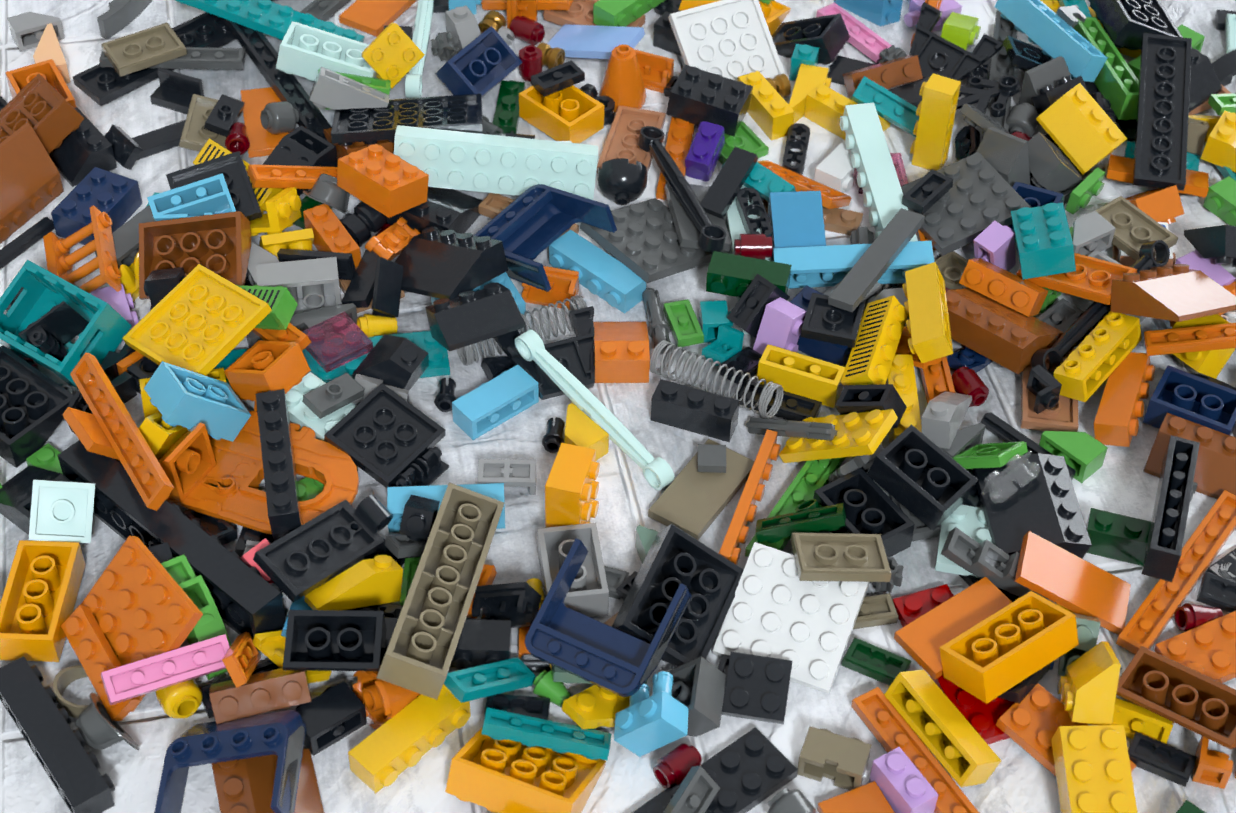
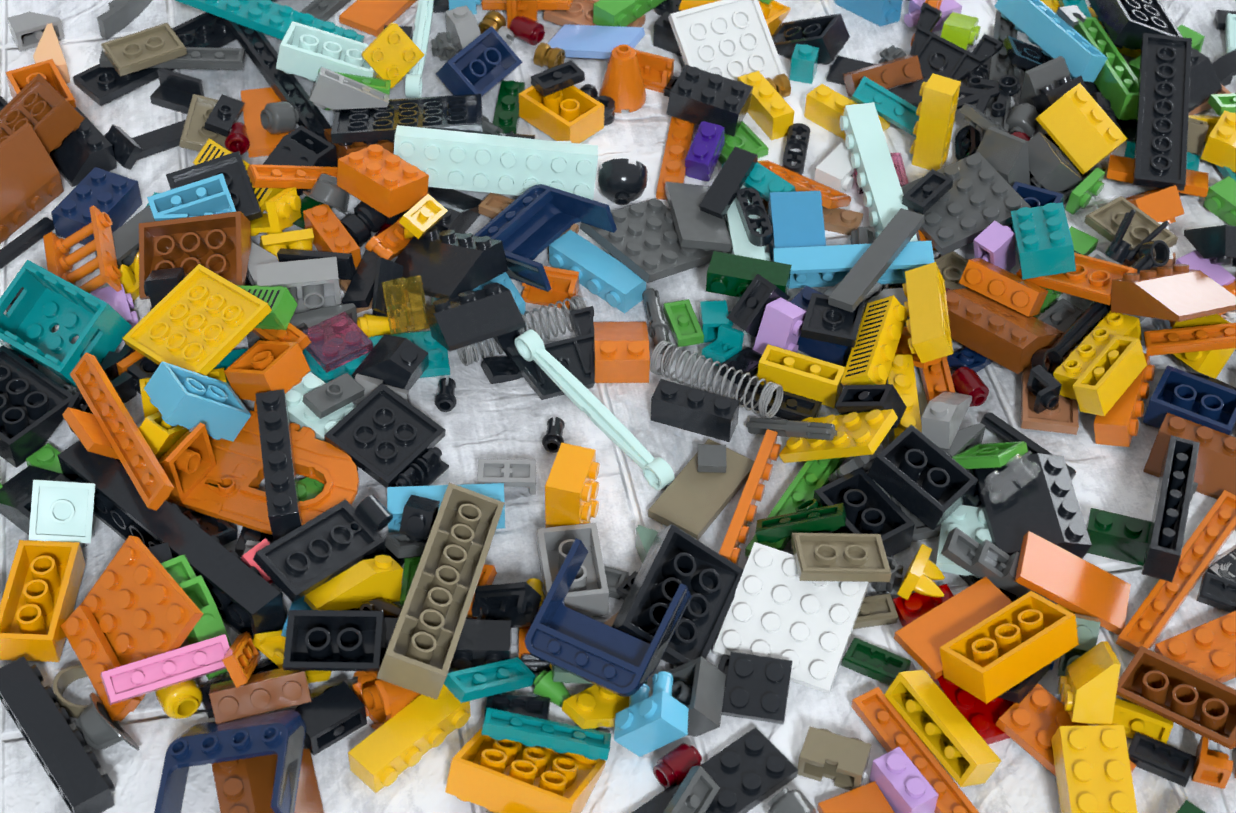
(55, 330): black hinge -> none
(390, 609): none -> dark brown arm
(405, 305): none -> clear yellow hinge
(422, 217): none -> yellow tile
(495, 402): medium azure brick -> none
(532, 62): dark red brick -> none
(584, 432): yellow slope -> none
(624, 135): nougat plate -> none
(711, 236): black piece -> none
(753, 246): dark red brick -> none
(807, 79): yellow slope -> none
(860, 35): bright pink plate -> none
(921, 576): none -> yellow tile
(1079, 451): bright green slope -> none
(1091, 233): light grey slope -> none
(1109, 375): none -> yellow brick
(1120, 248): none -> black plant
(1194, 615): dark red cone -> none

